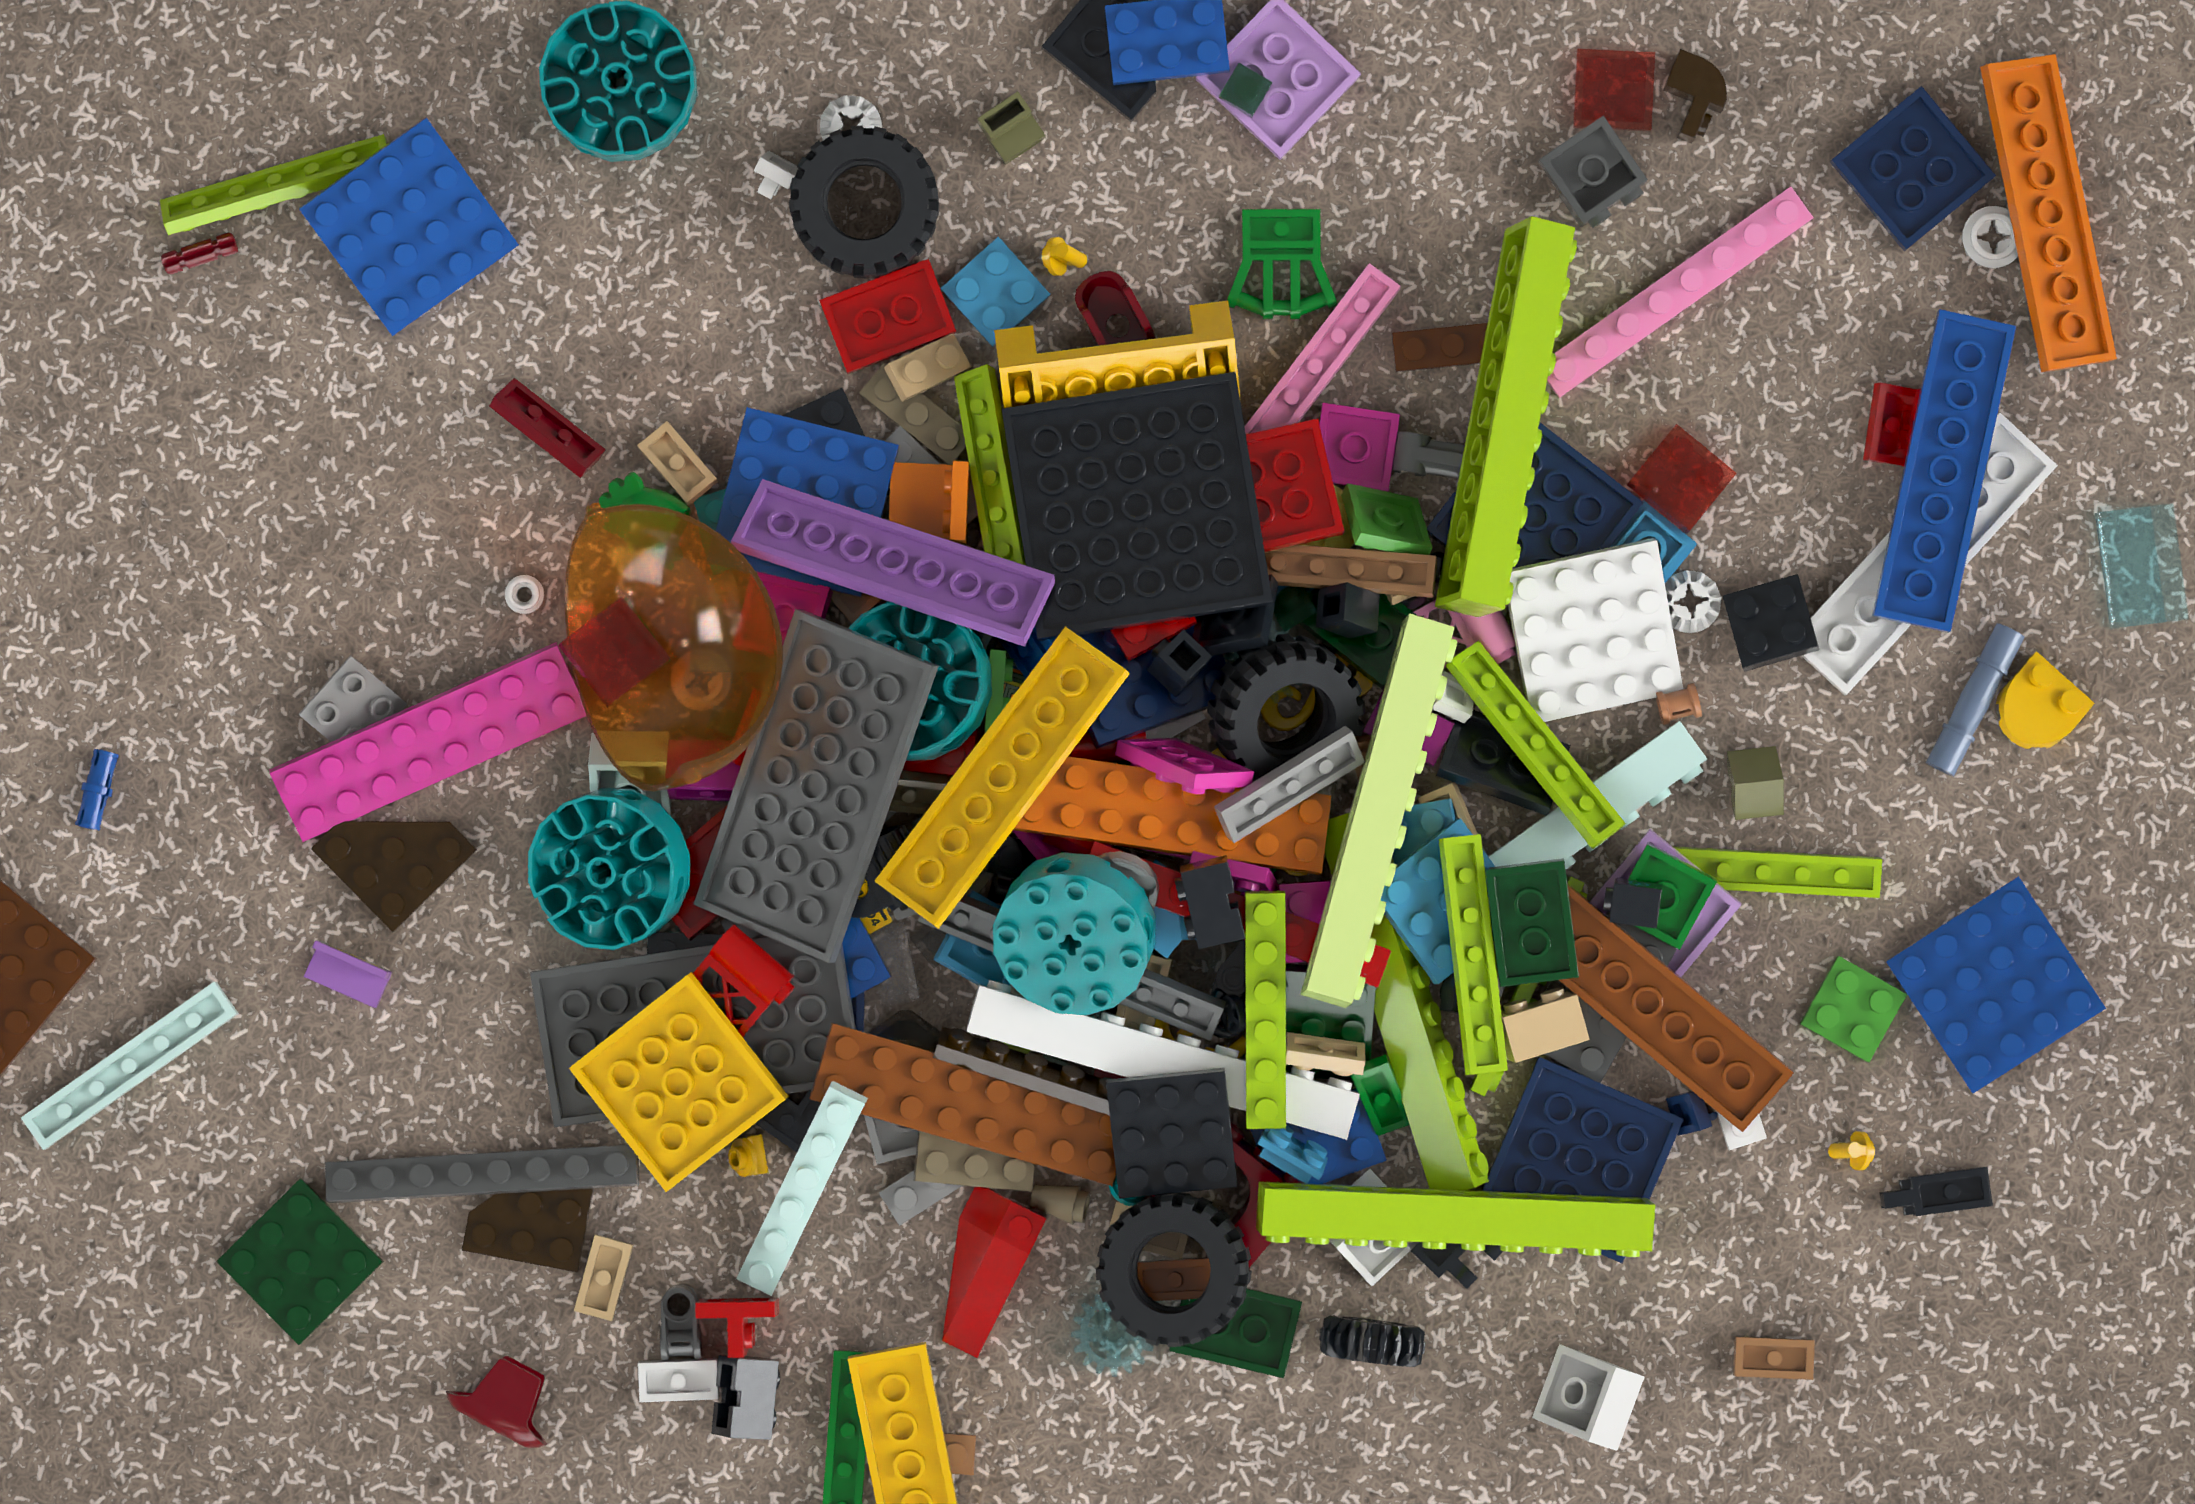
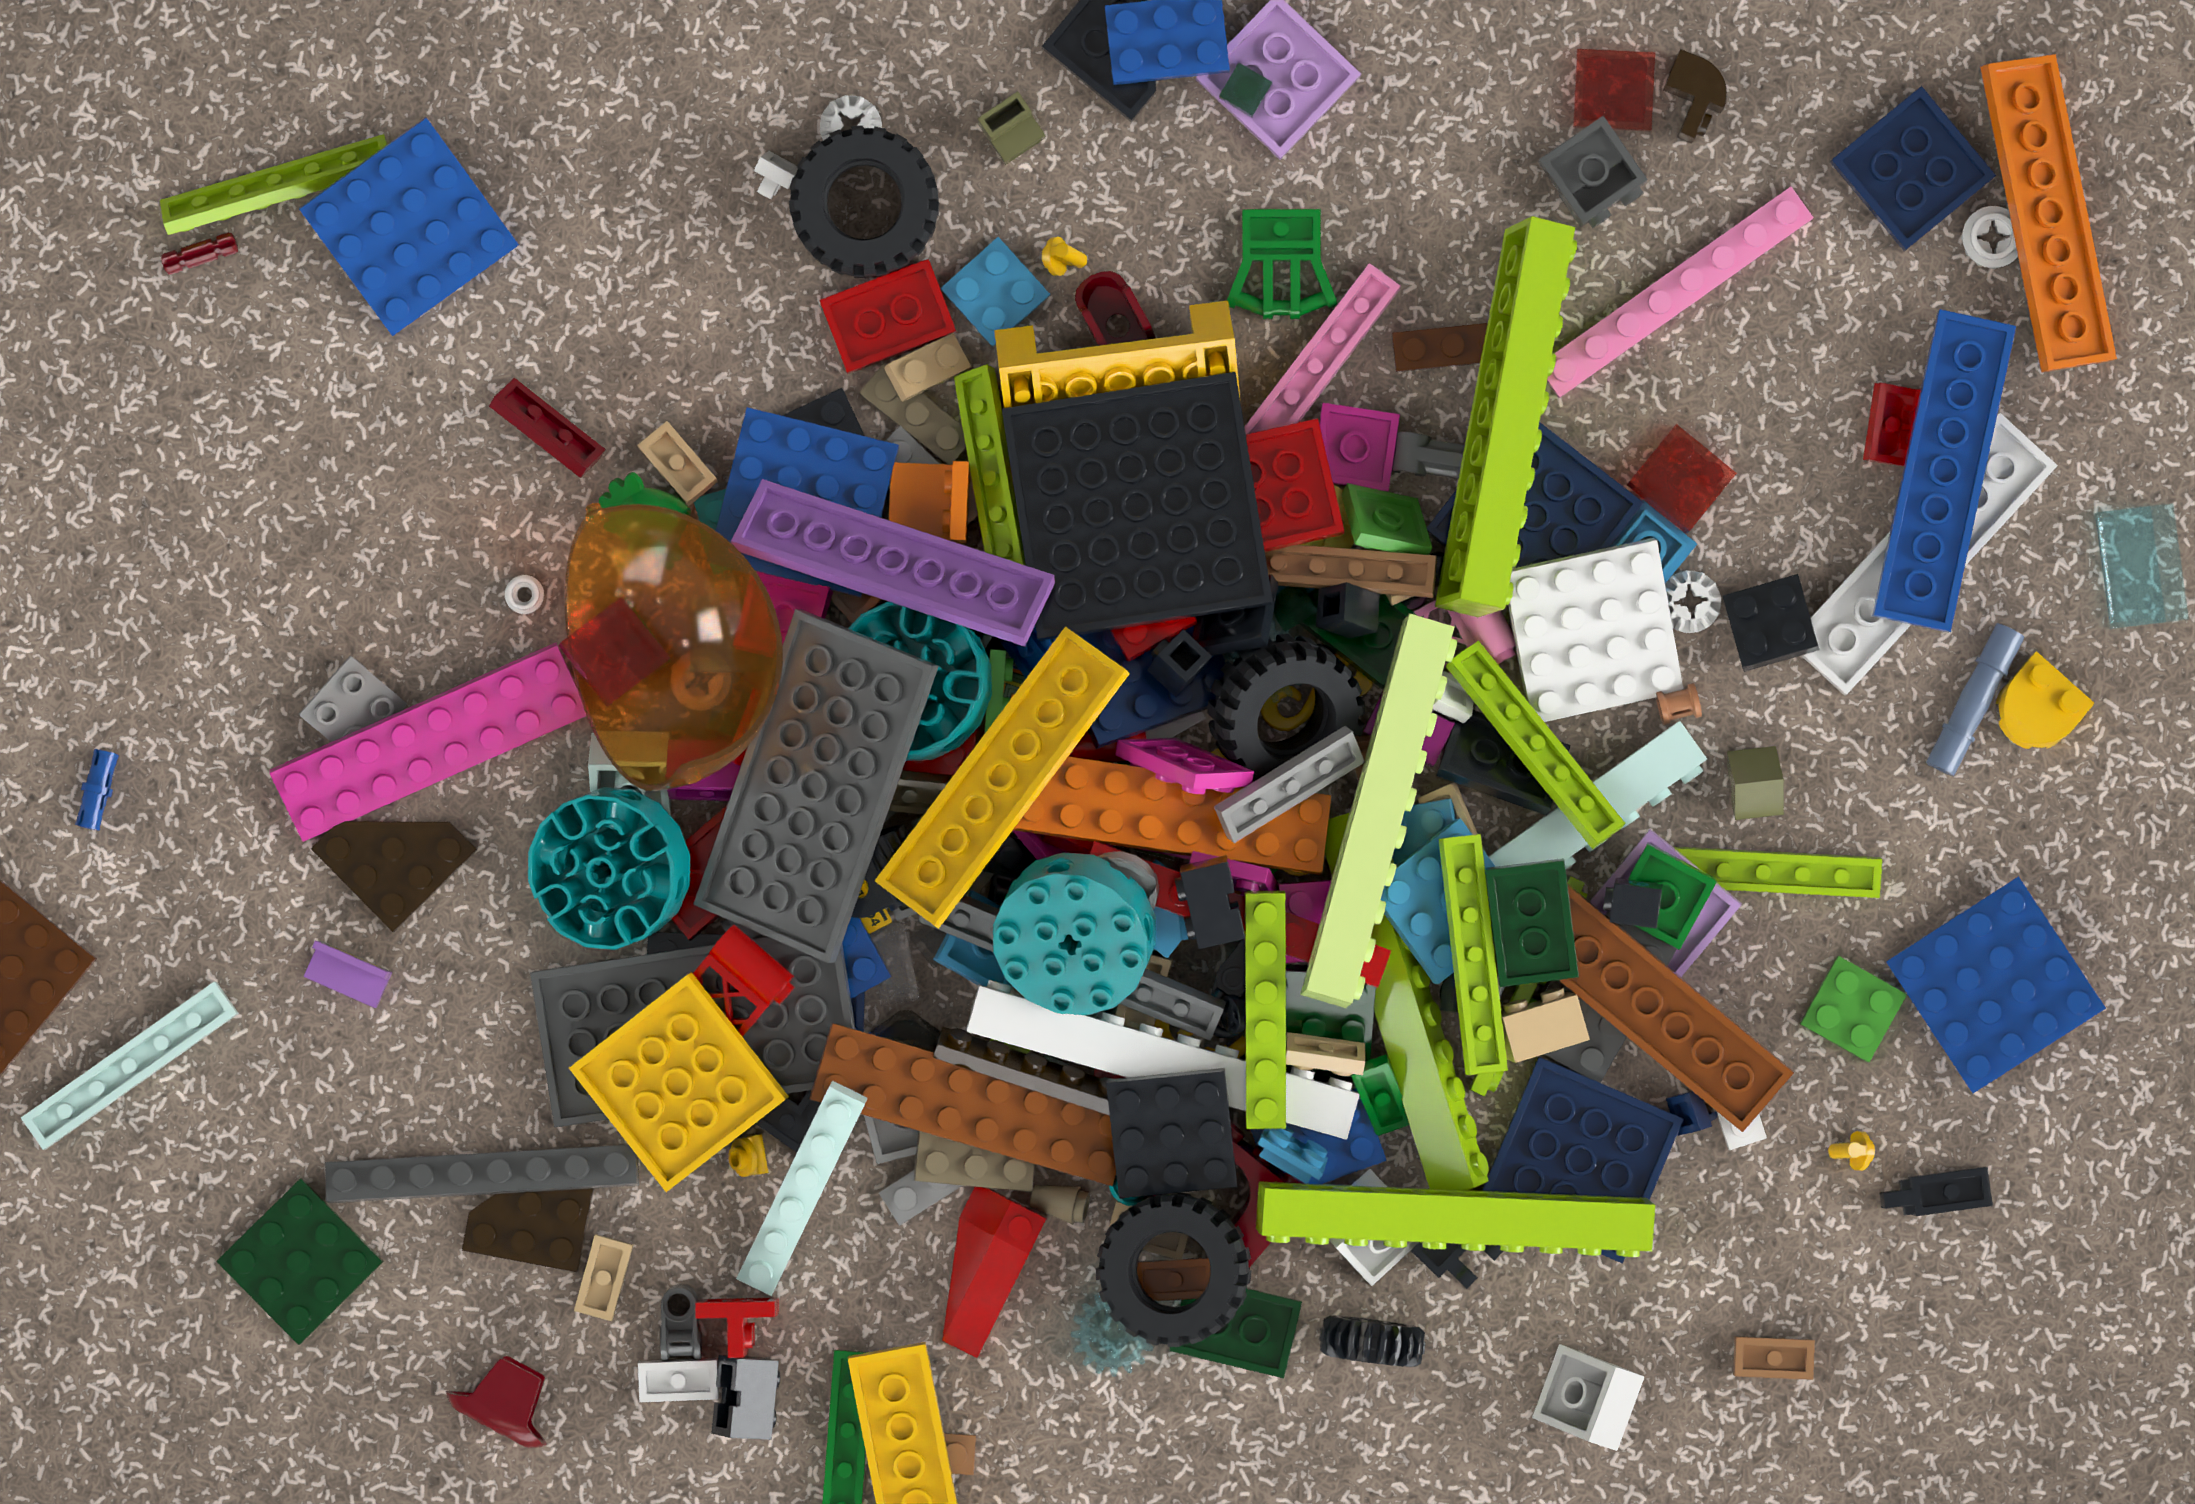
(605, 44): teal brick -> none

